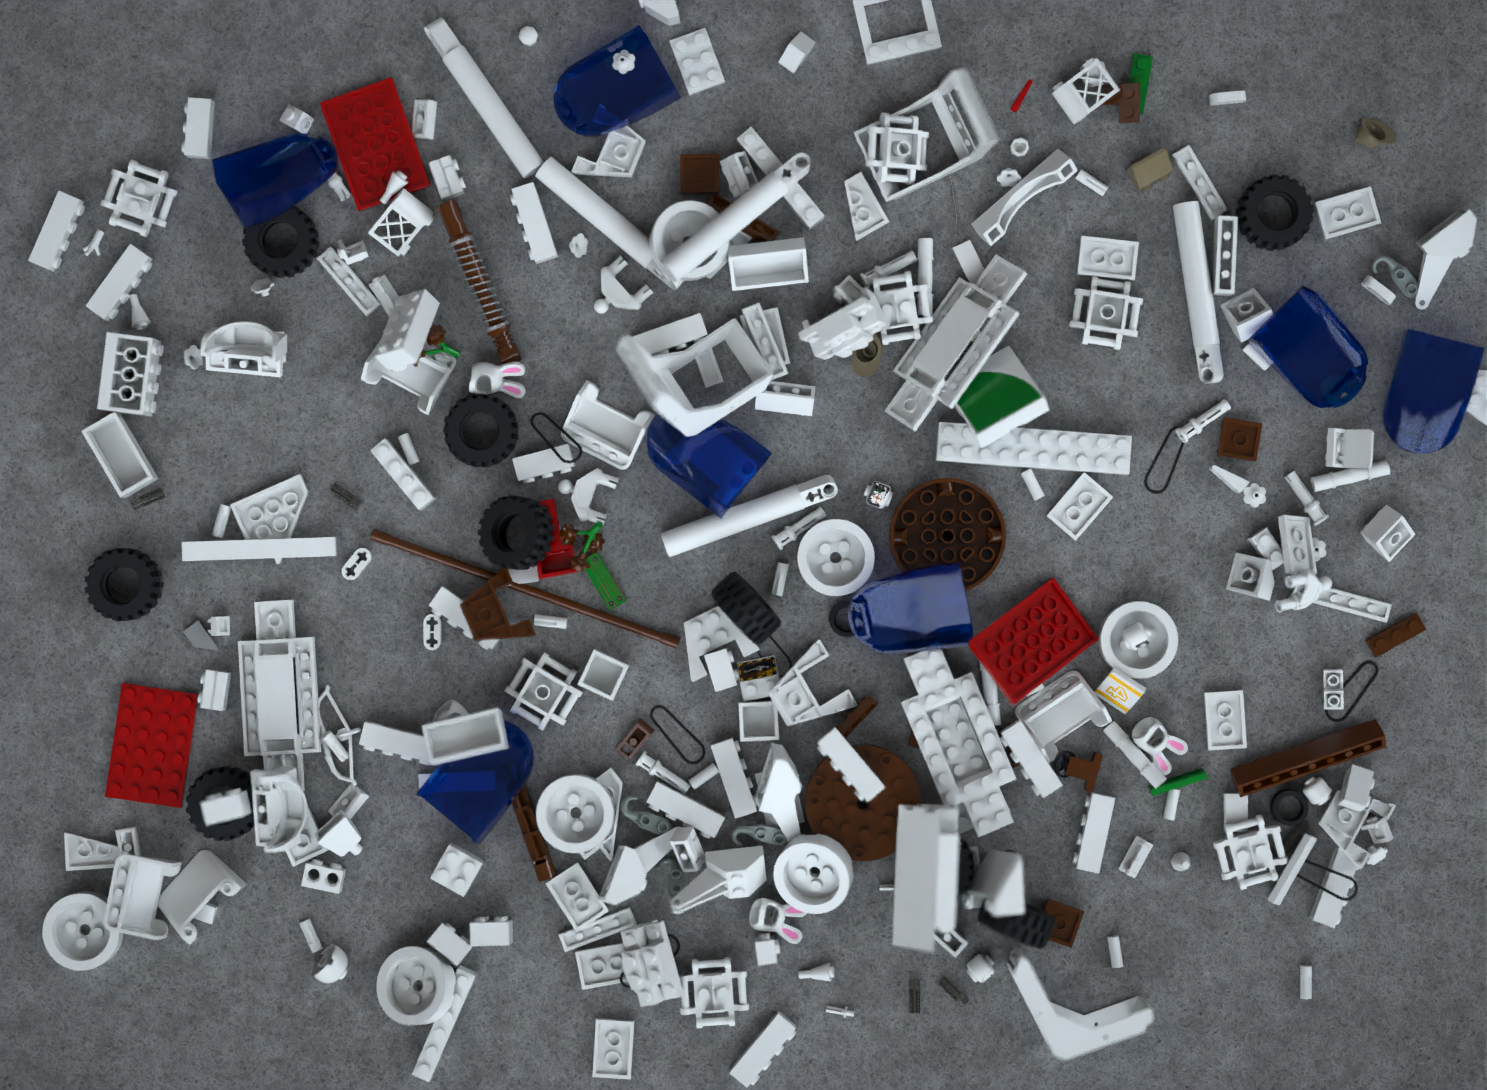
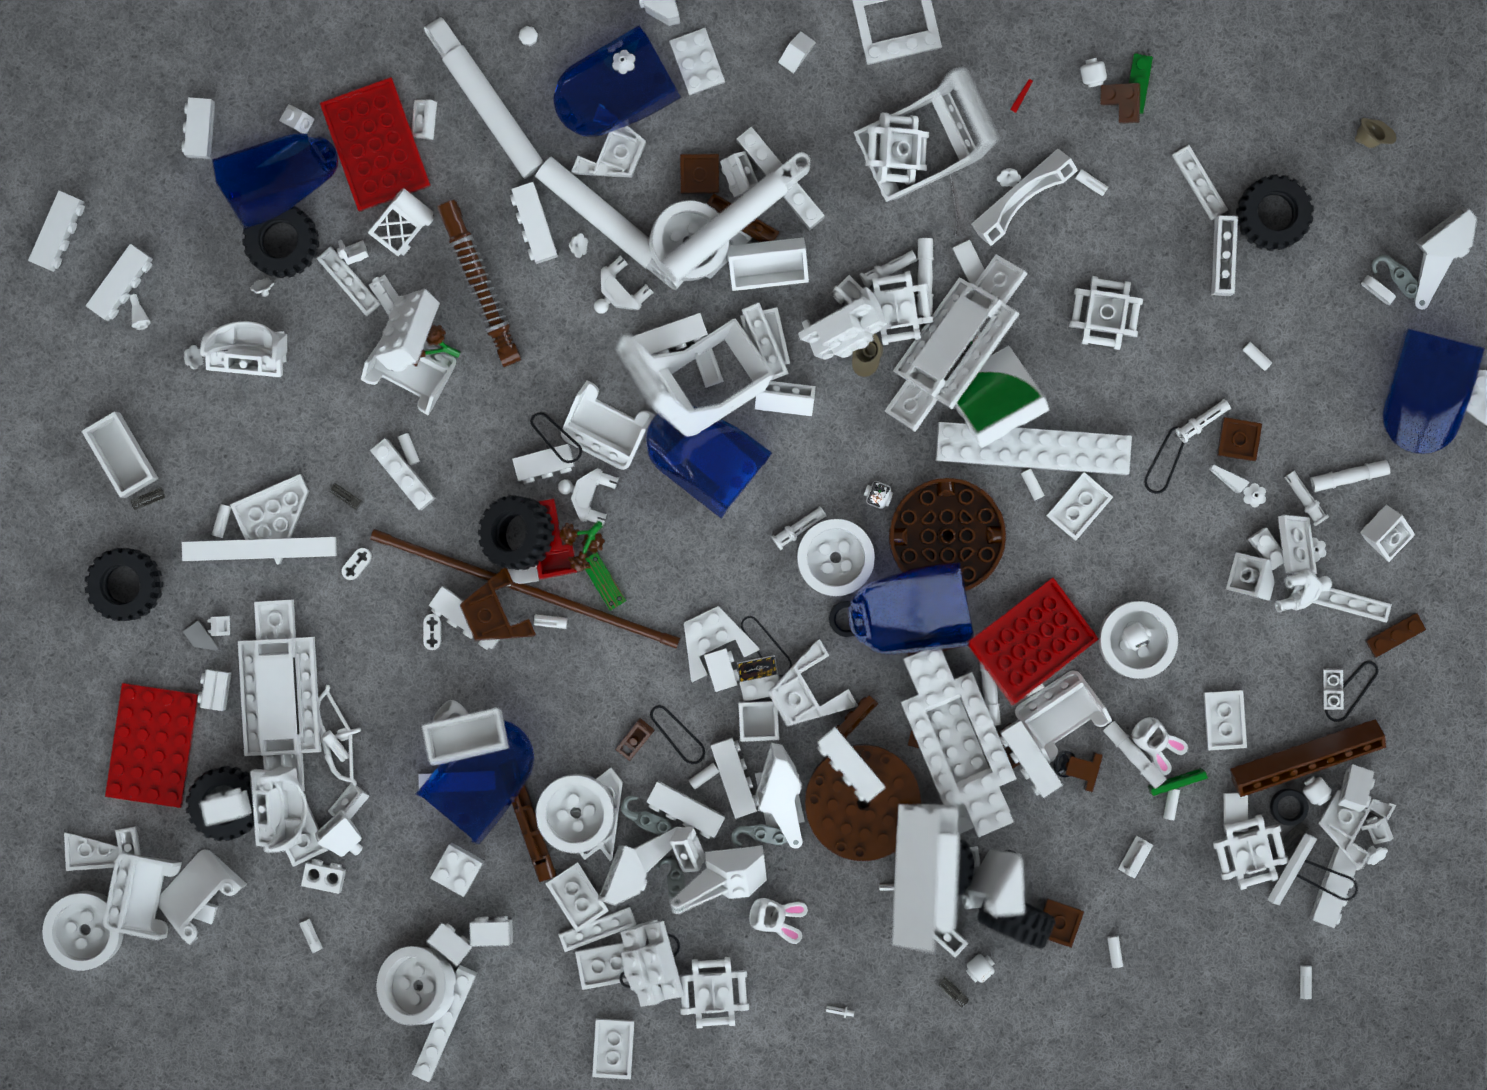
(94, 244): white bar -> none
(117, 374): white brick -> none
(139, 198): white brick -> none
(331, 965): white cylinder -> none
(336, 183): white pin -> none
(395, 183): white cone -> none
(395, 741): white brick -> none
(446, 177): white brick -> none
(480, 404): black tyre -> none
(488, 378): white piece -> none
(543, 691): white brick -> none
(603, 674): white piece -> none
(655, 768): white pin -> none
(745, 608): black tyre -> none
(748, 515): white piece -> none
(762, 1049): white brick -> none
(766, 948): white brick -> none
(780, 578): white piece -> none
(814, 891): white brick -> none
(823, 972): white cone -> none
(864, 207): white wing -> none
(914, 995): clear smoke piece -> none
(1019, 147): white tile -> none
(1071, 99): white piece -> none
(1071, 1032): white window -> none
(1094, 832): white brick -> none
(1107, 258): white plate -> none
(1119, 690): white tile -> none
(1150, 169): dark tan slope -> none
(1180, 861): white cone -> none
(1198, 290): white piece -> none
(1227, 97): white beam -> none
(1246, 313): white slope -> none
(1312, 350): clear blue windscreen -> none
(1347, 213): white plate -> none
(1349, 448): white bracket -> none

